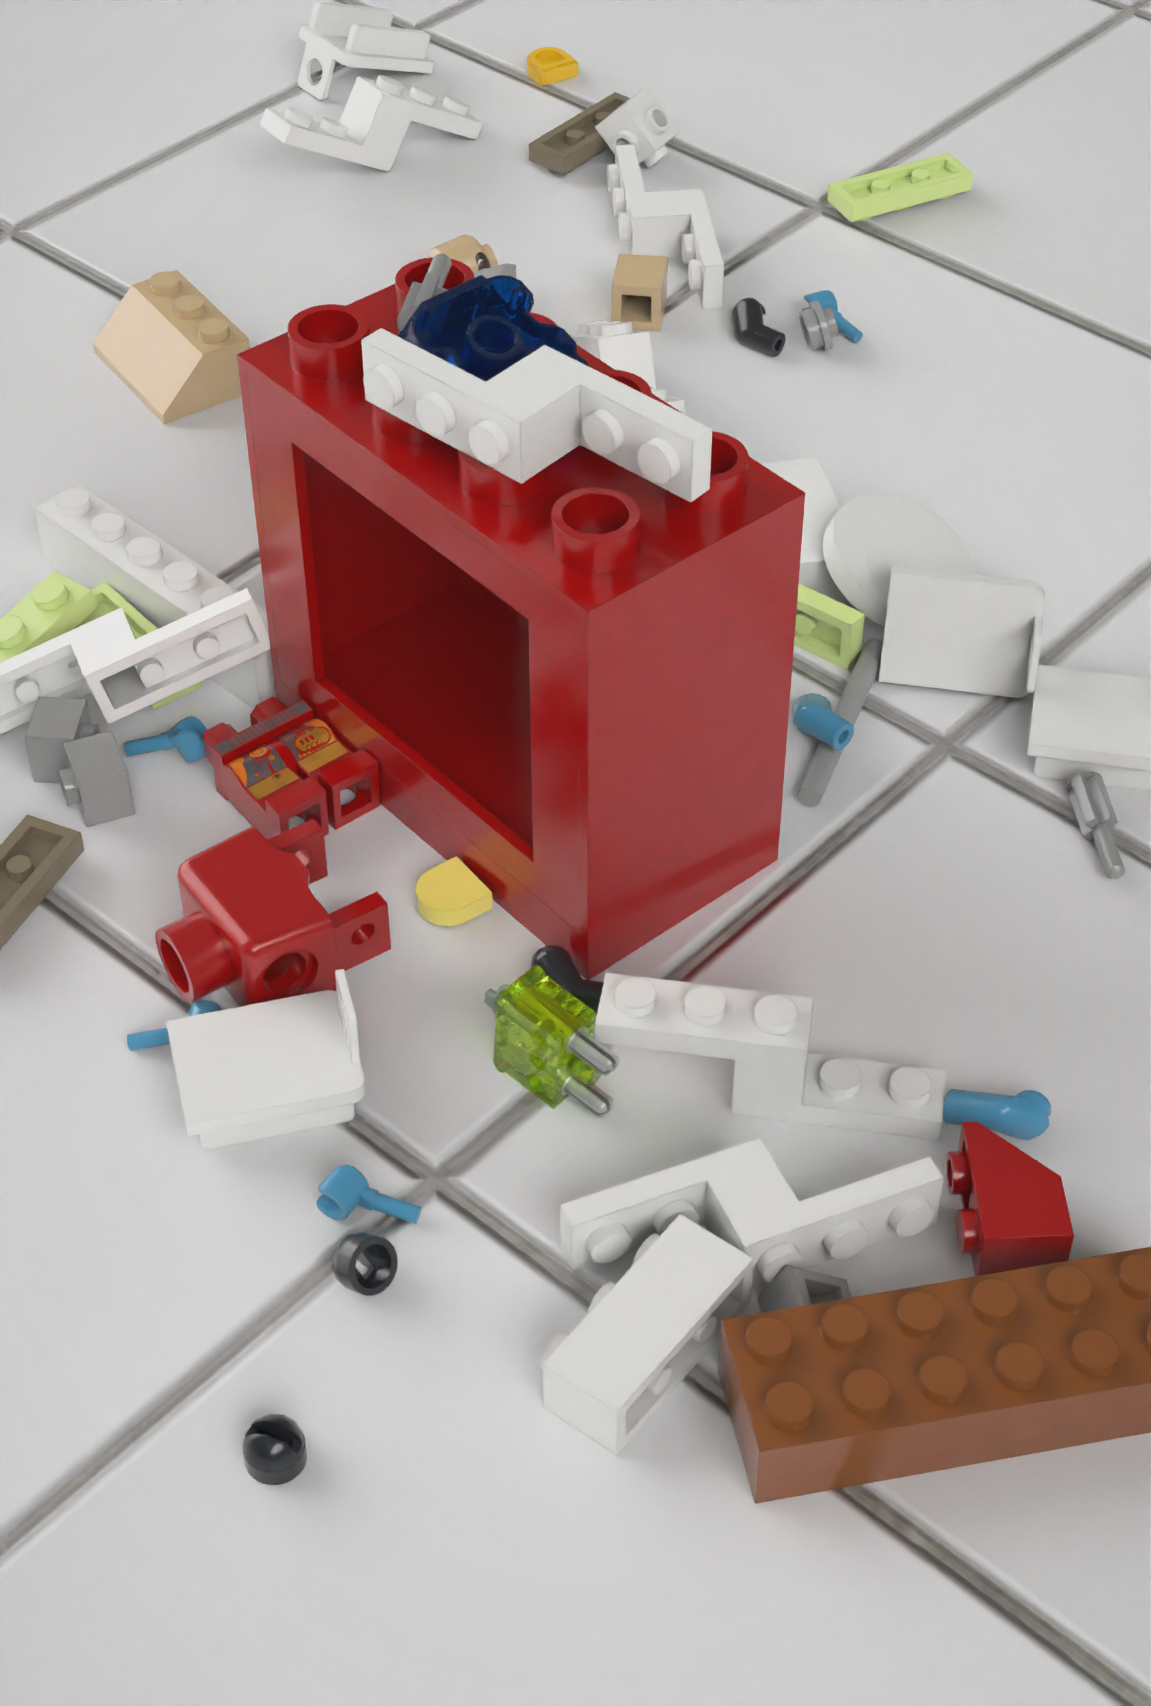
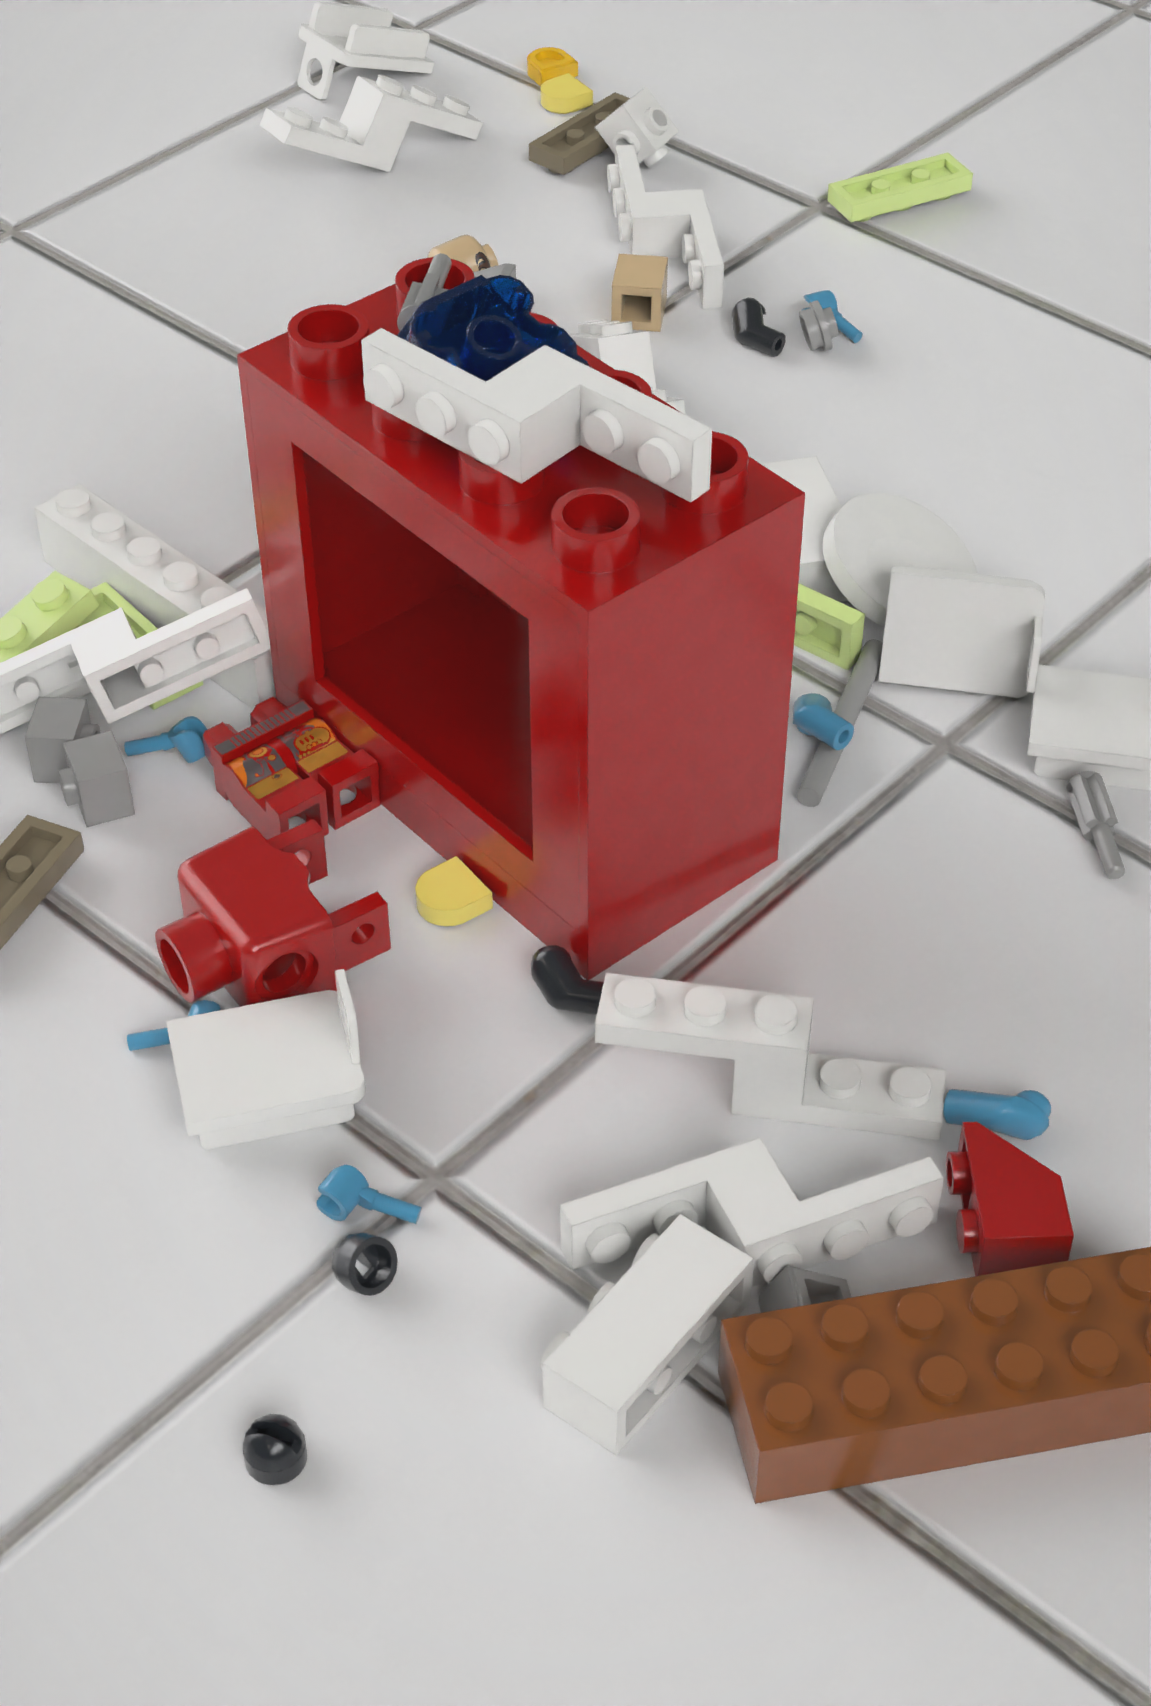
(172, 347): tan slope -> none
(549, 1042): clear neon green piece -> none
(565, 95): none -> light yellow tile

